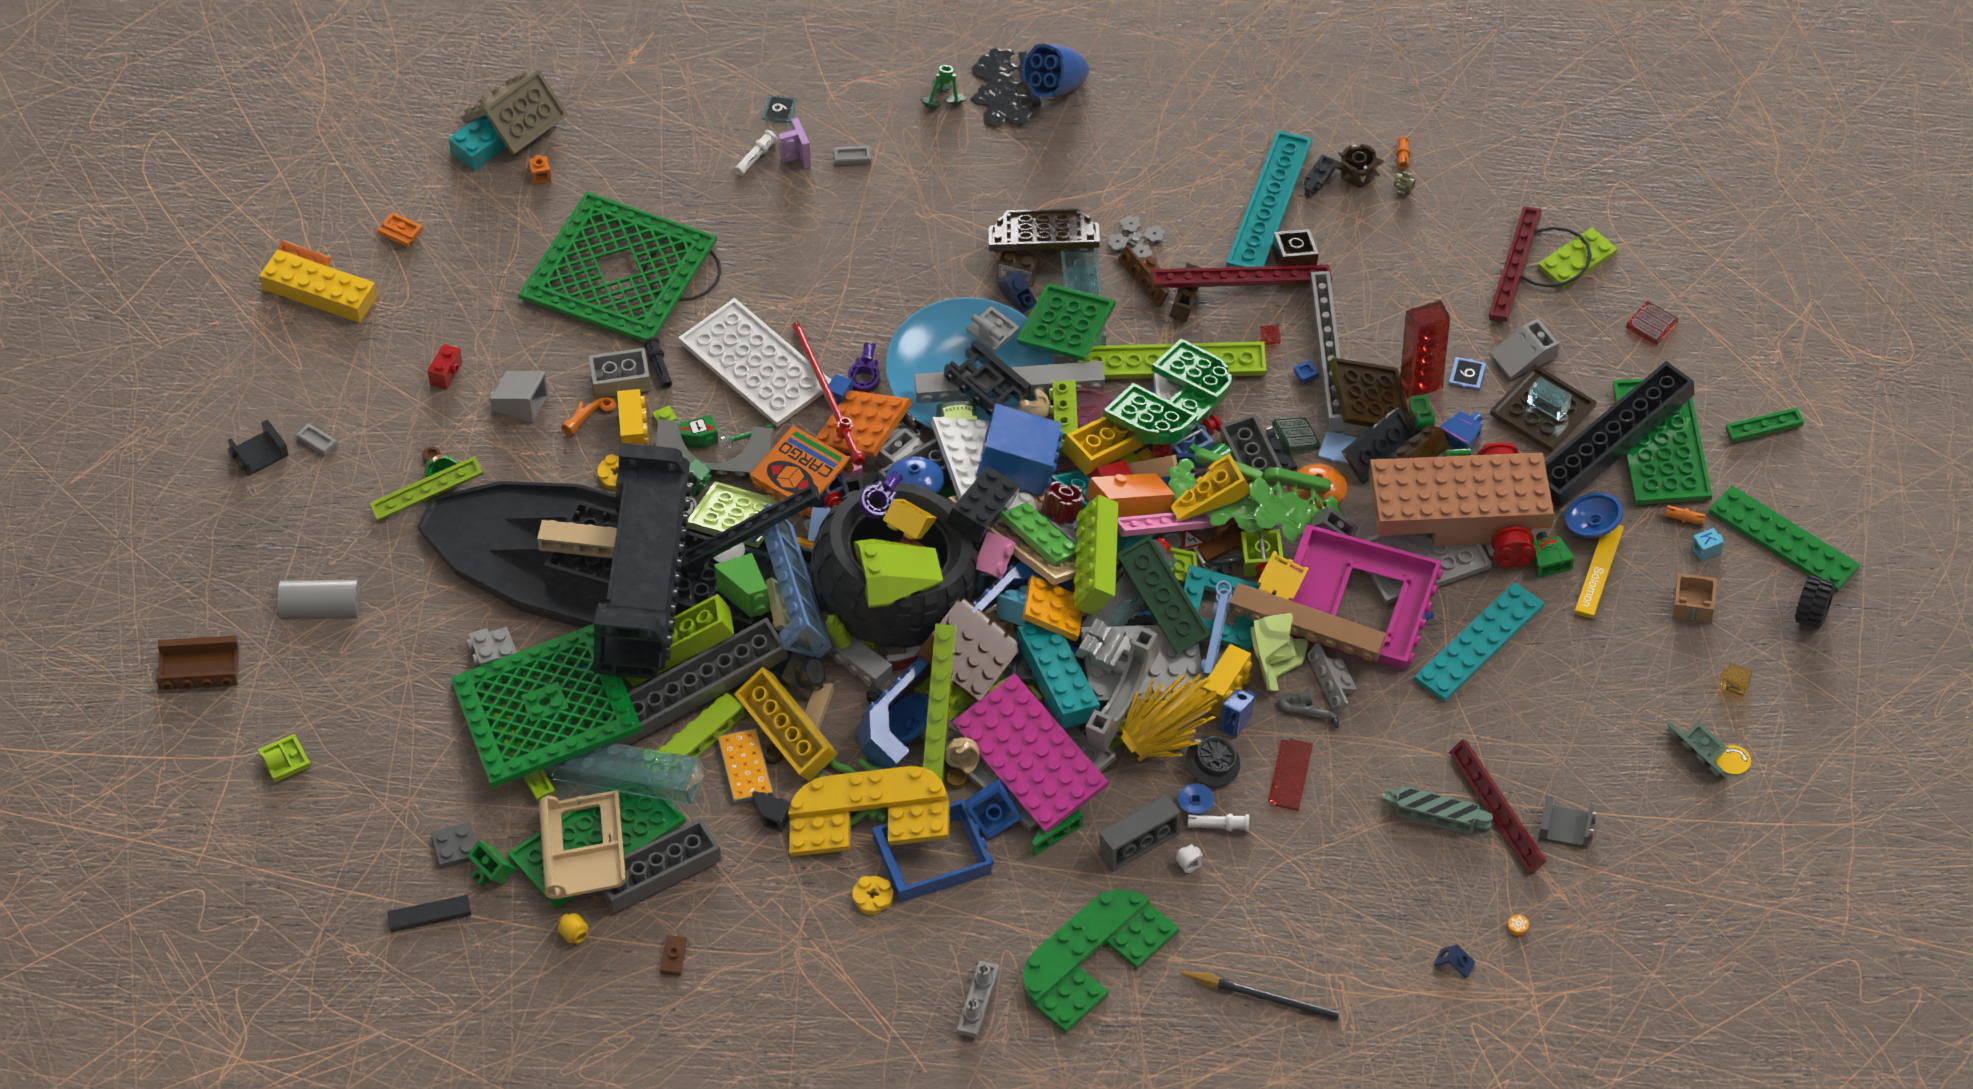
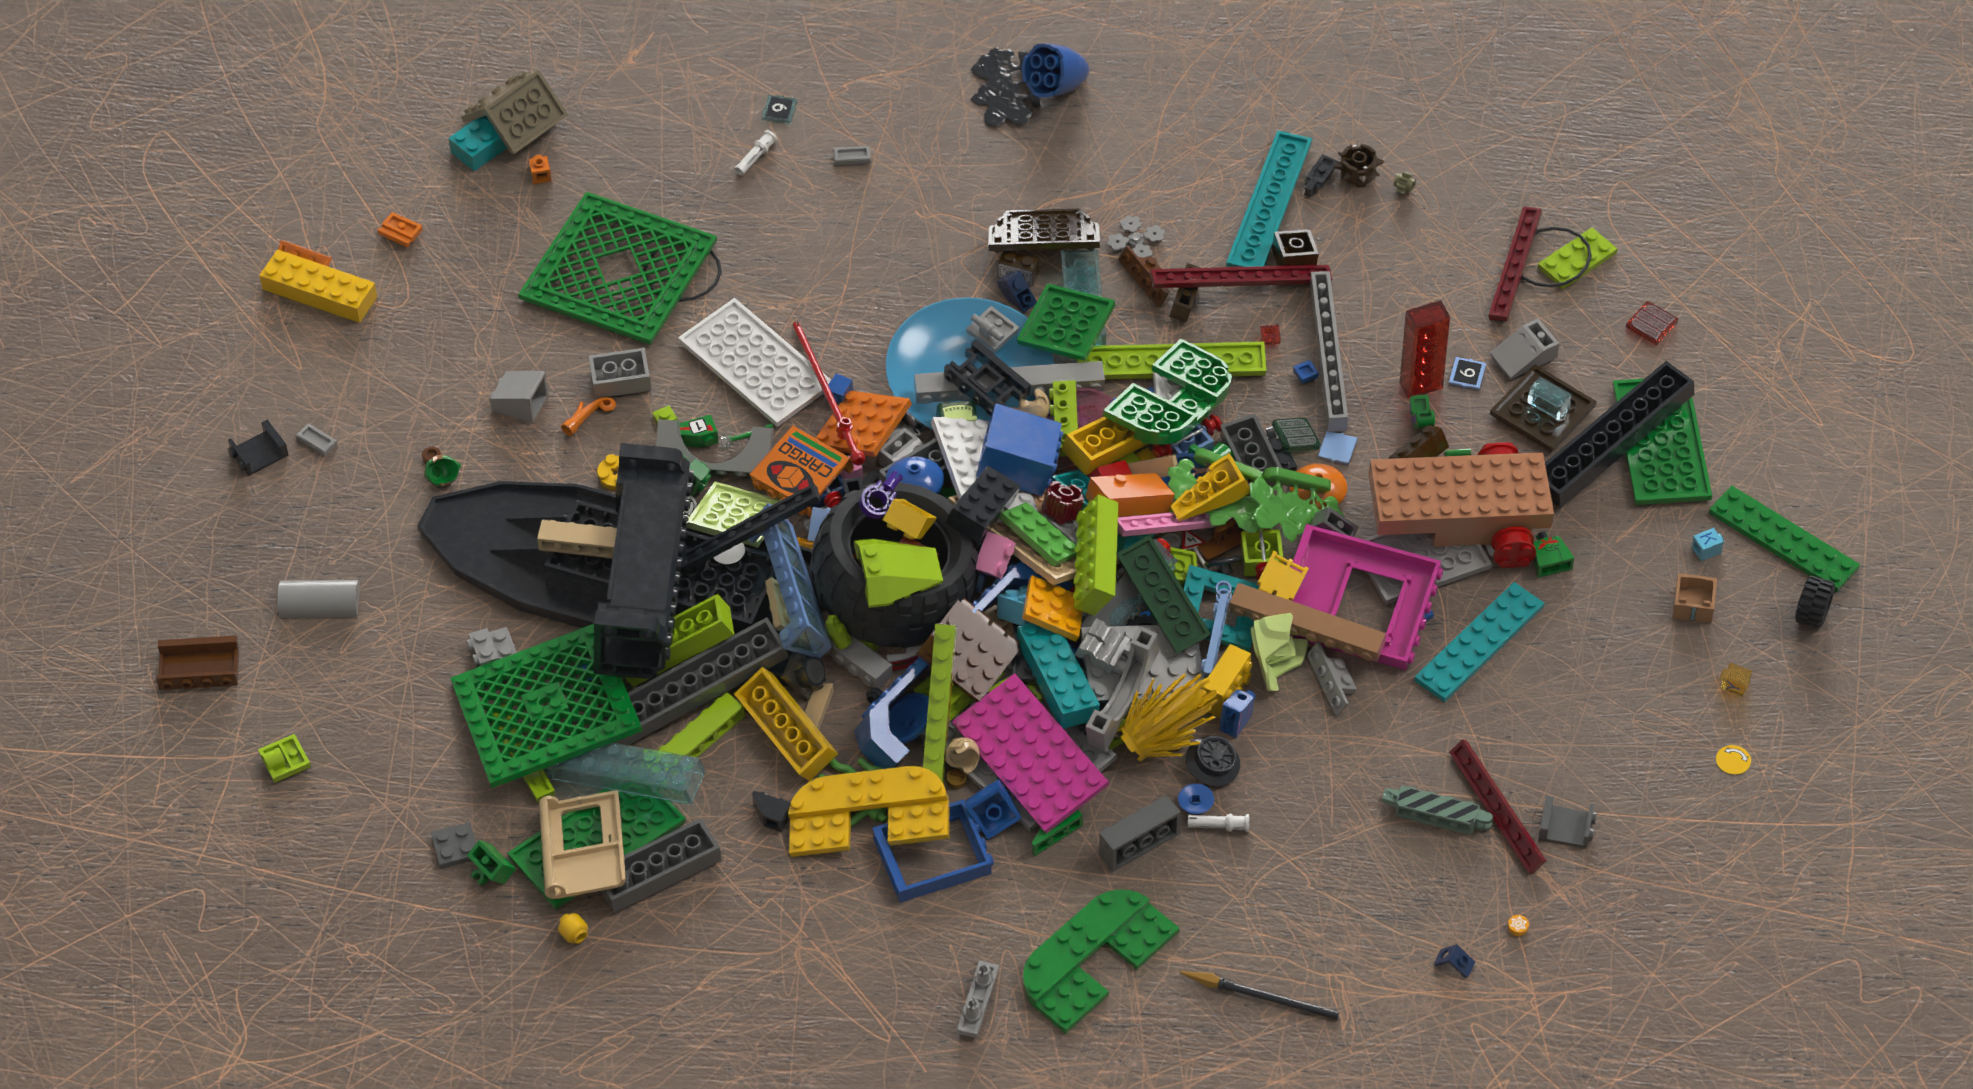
(426, 488): lime plate -> none
(429, 913): black tile -> none
(445, 366): red brick -> none
(632, 417): yellow brick -> none
(656, 356): black pin -> none
(673, 955): reddish brown plate -> none
(743, 584): bright green slope -> none
(744, 765): light orange tile -> none
(772, 754): dark brown tile -> none
(795, 145): lavender bracket -> none
(865, 366): dark purple pin -> none
(869, 885): yellow plate -> none
(942, 83): plant -> none
(1189, 858): white plate -> none
(1290, 774): clear red windscreen -> none
(1297, 704): dark grey piece -> none
(1367, 391): dark brown plate -> none
(1378, 443): black plate -> none
(1403, 153): orange pin -> none
(1462, 430): blue torso -> none
(1594, 515): blue dish -> none
(1598, 573): yellow tile -> none
(1685, 515): orange pin -> none
(1704, 743): sand green bracket -> none
(1764, 425): green plate -> none

